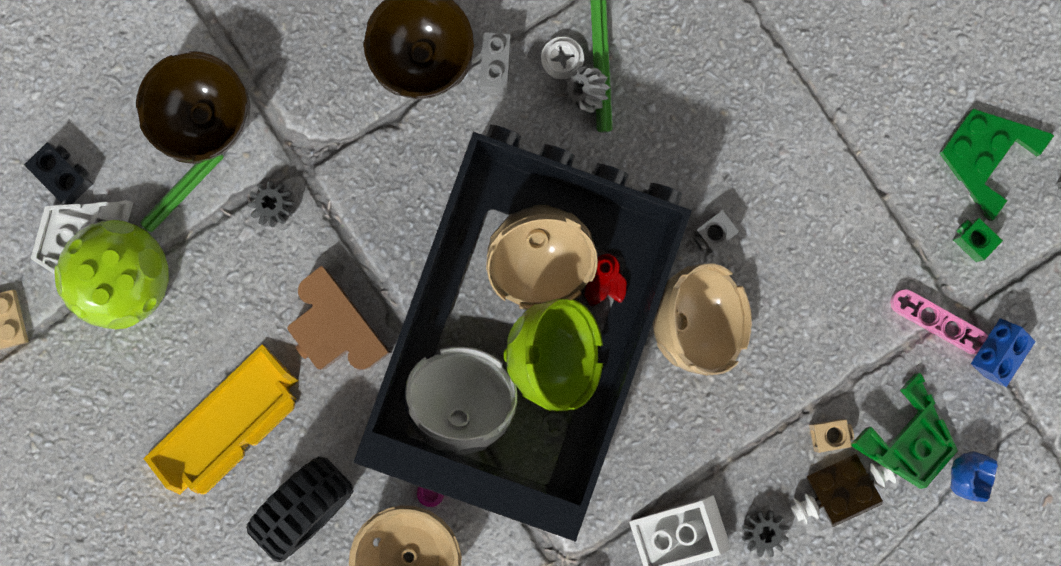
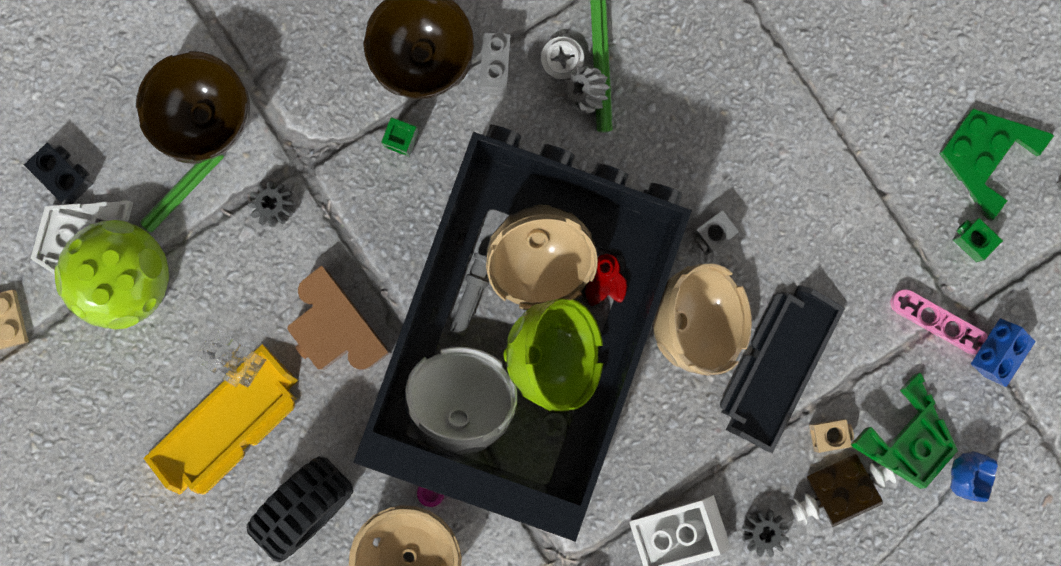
(232, 355): none -> clear brick
(400, 137): none -> green brick
(475, 283): none -> light grey pin
(780, 365): none -> black slope

